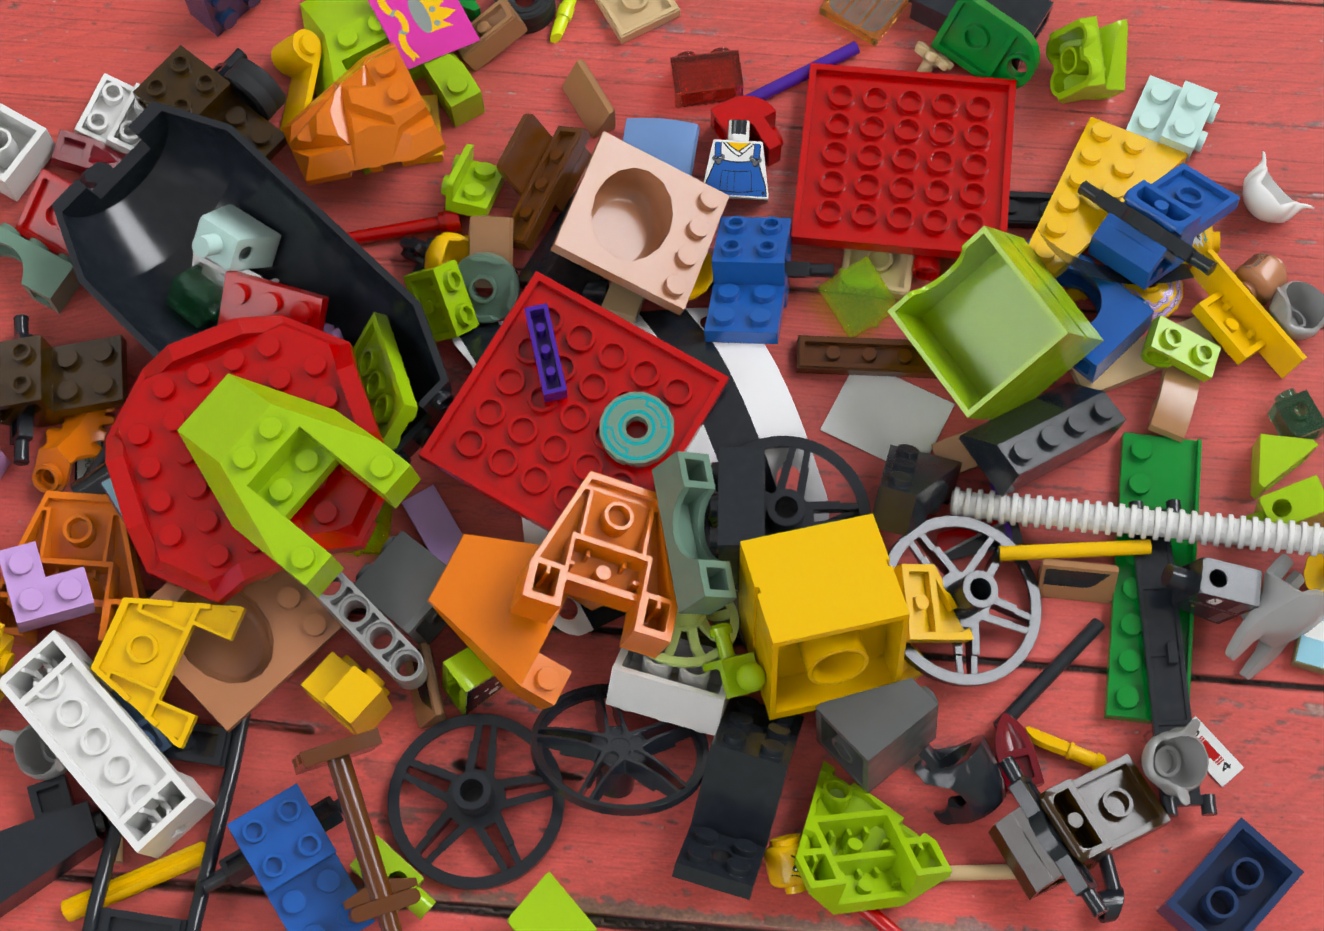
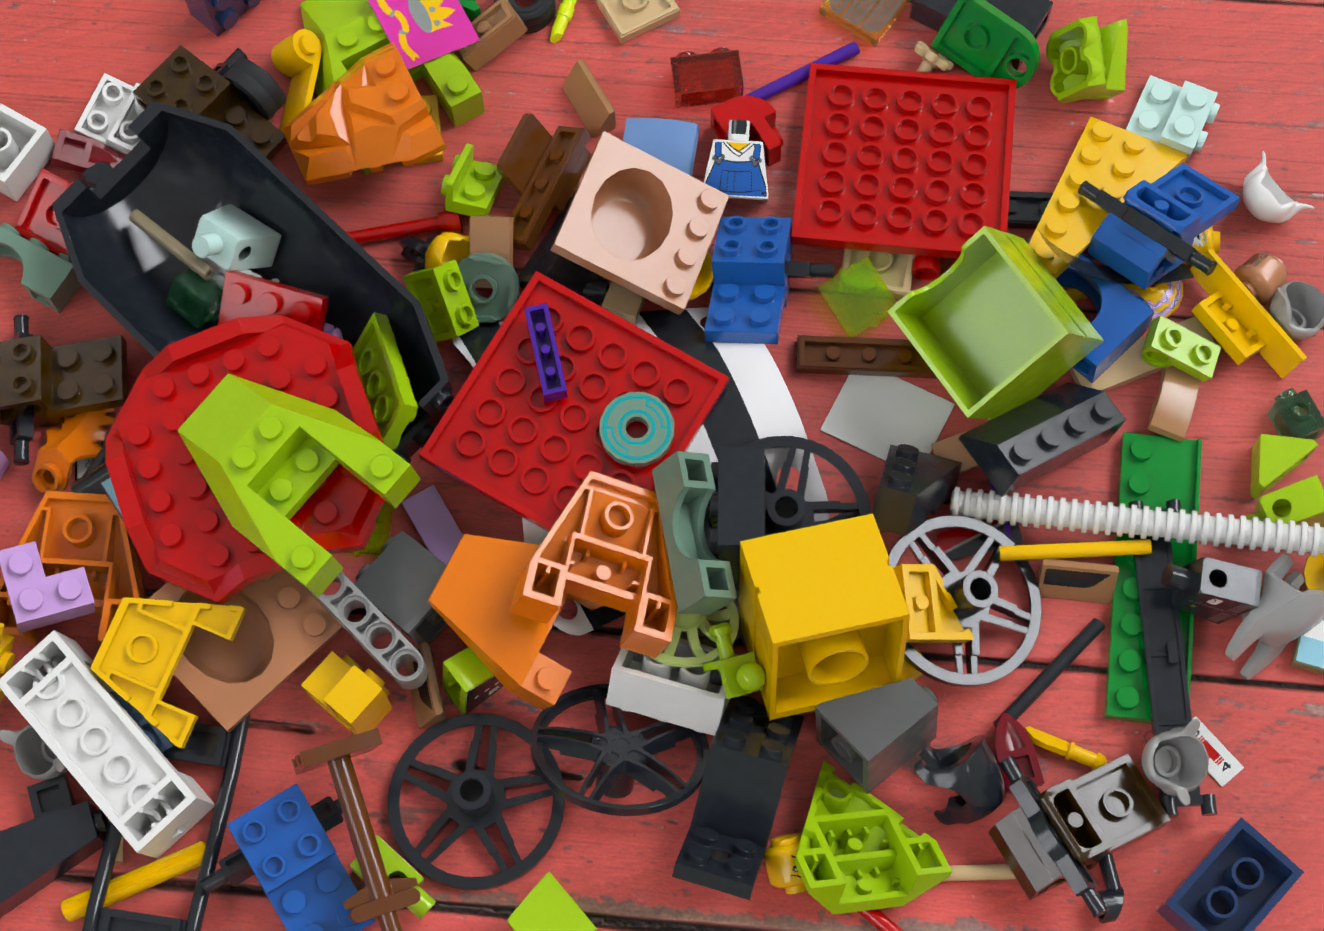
(171, 244): none -> dark tan piece

